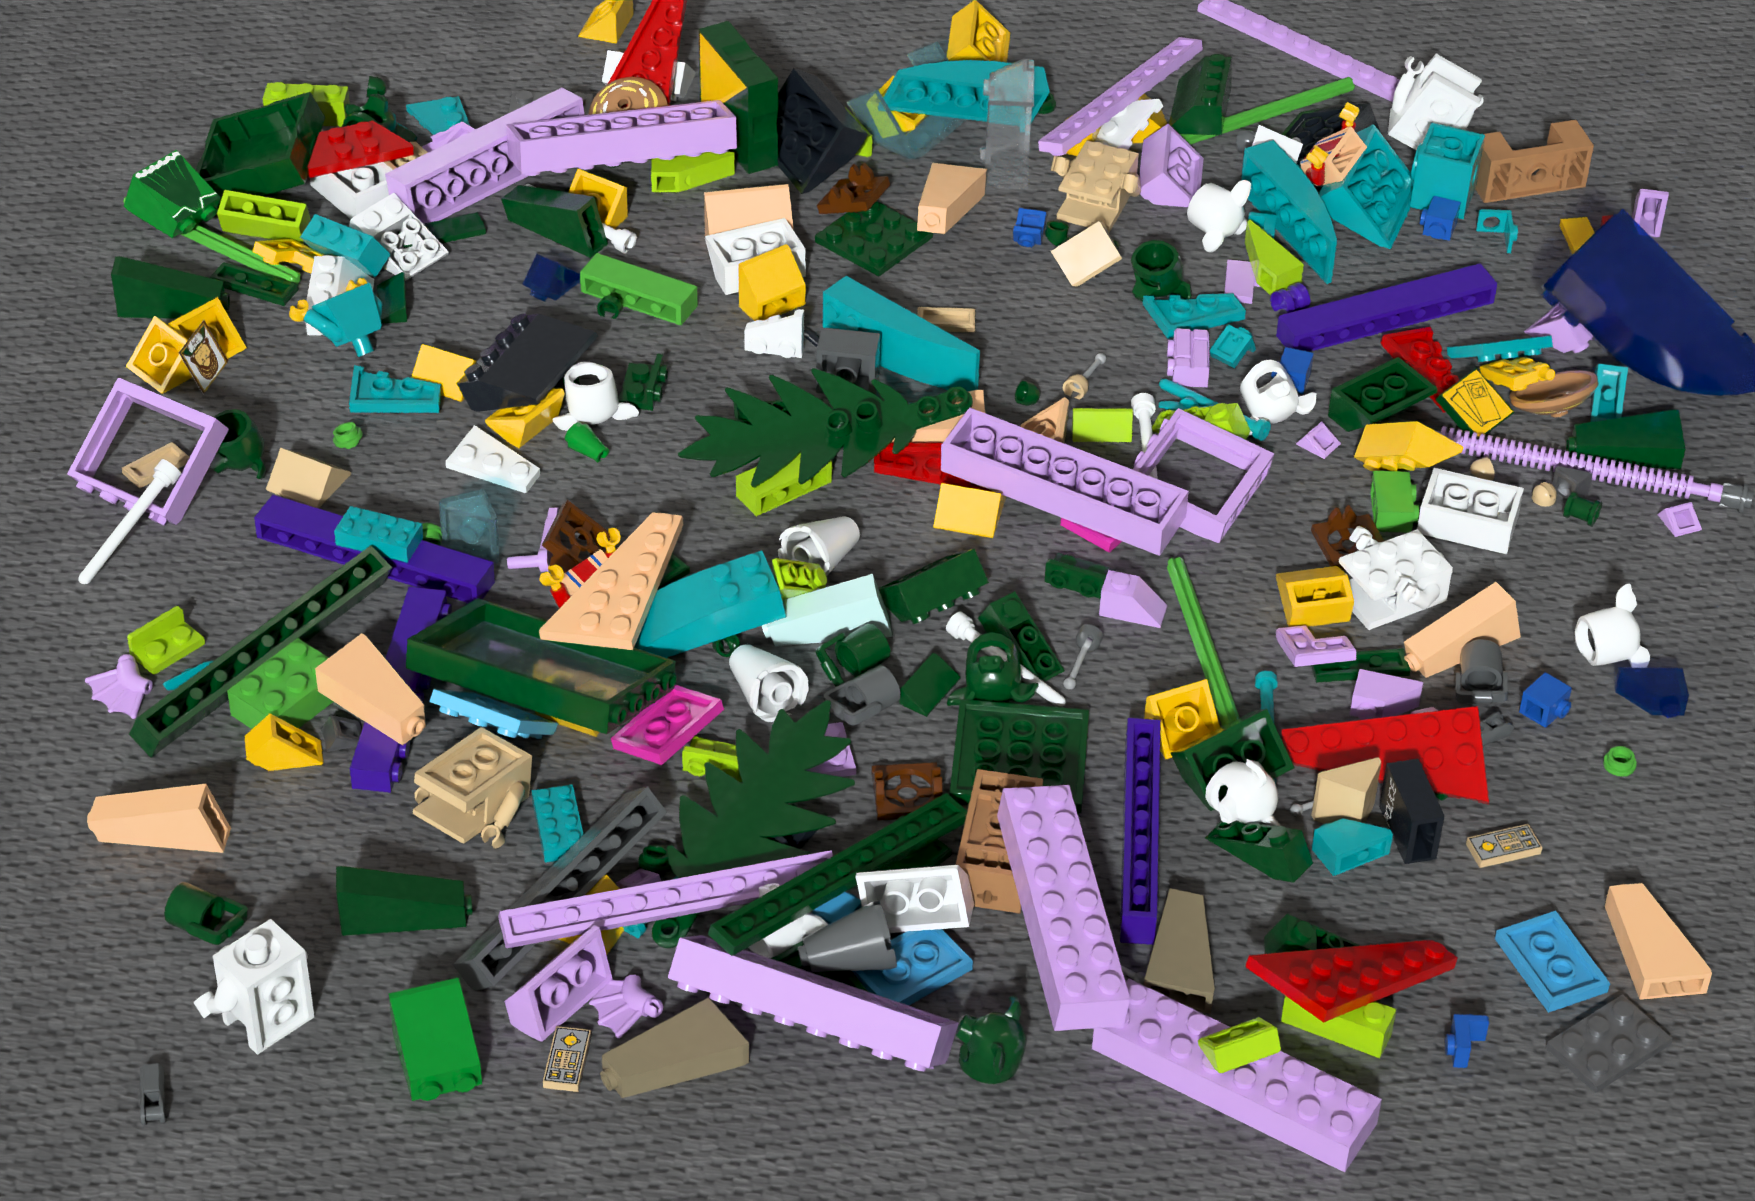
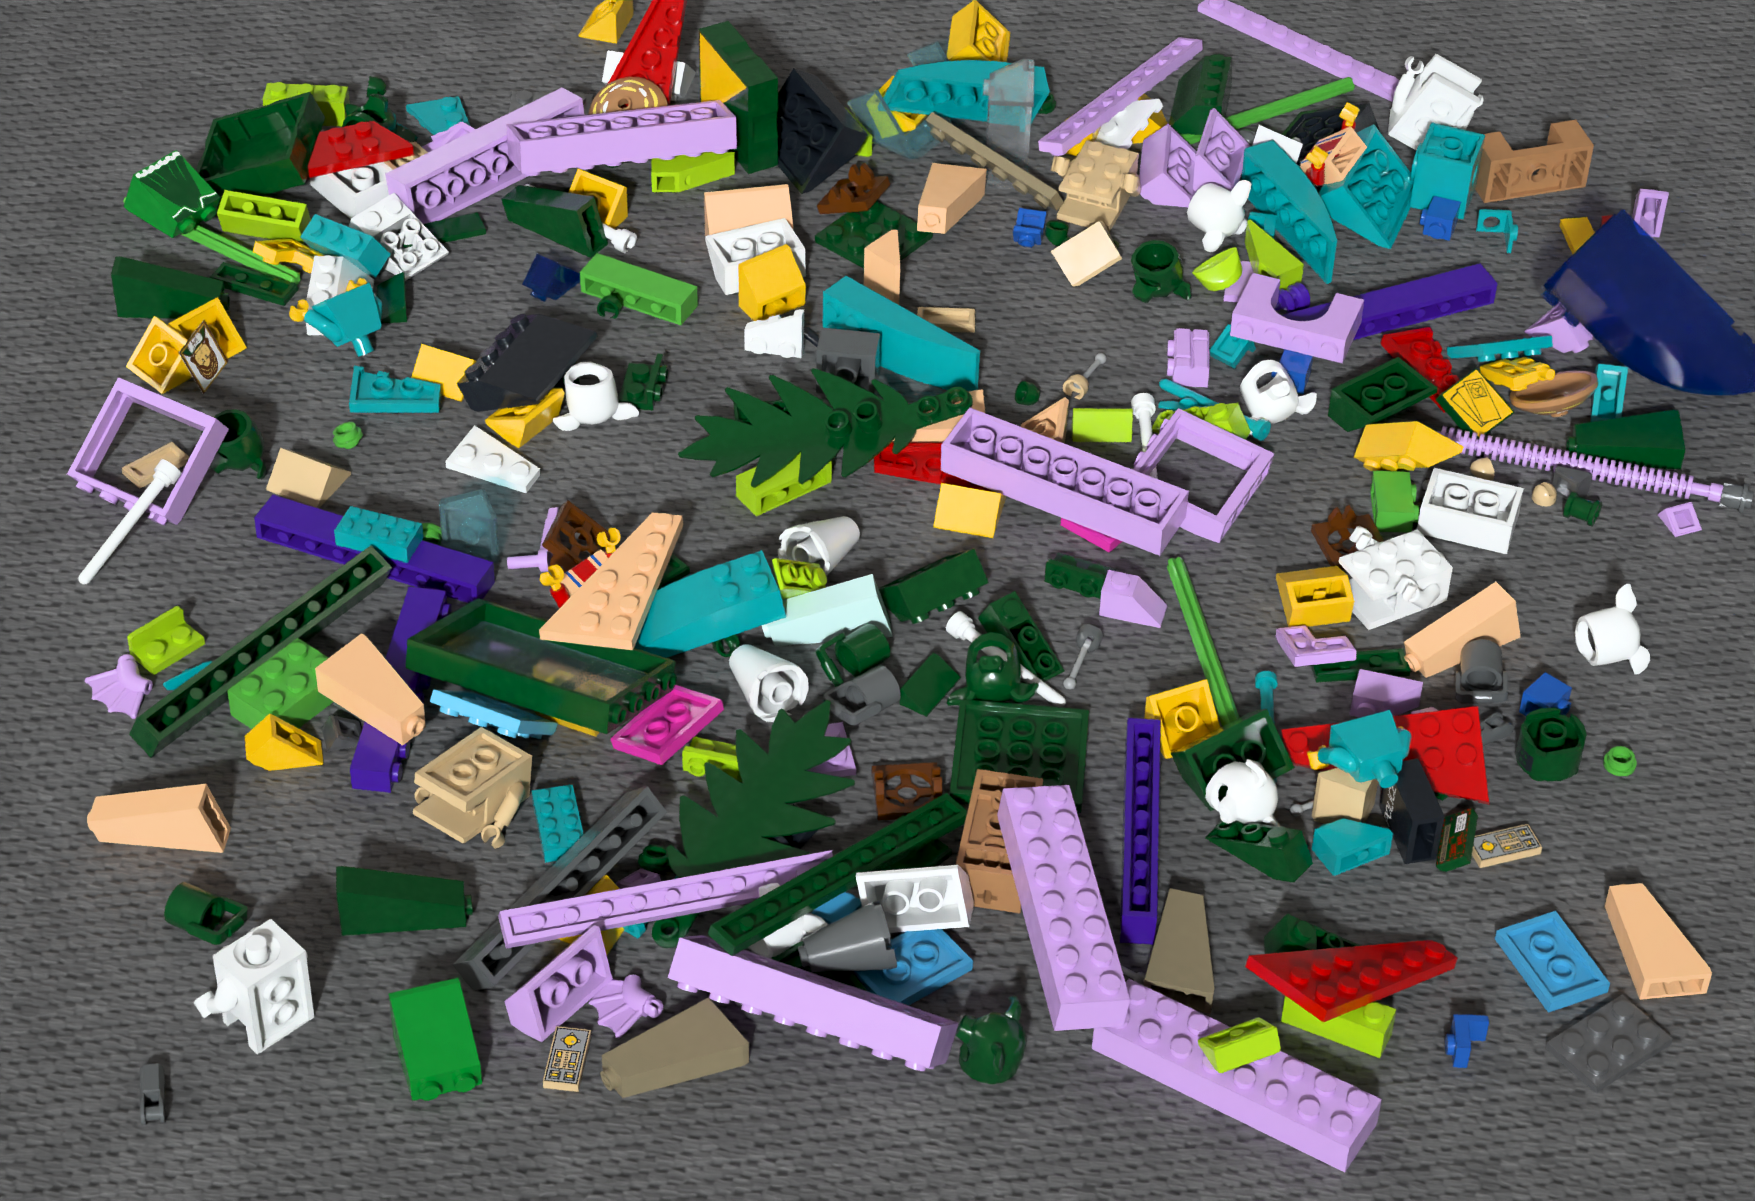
(585, 441): green cone -> none
(883, 266): none -> light nougat slope
(1000, 166): none -> dark tan plate
(1198, 313): teal wing -> none
(1219, 154): none -> lavender slope
(1220, 270): none -> lime piece
(1319, 441): lavender slope -> none
(1322, 338): none -> lavender arch
(1365, 749): none -> teal torso
(1457, 840): none -> dark green tile
(1550, 745): none -> dark green brick
(1654, 689): clear blue slope -> none

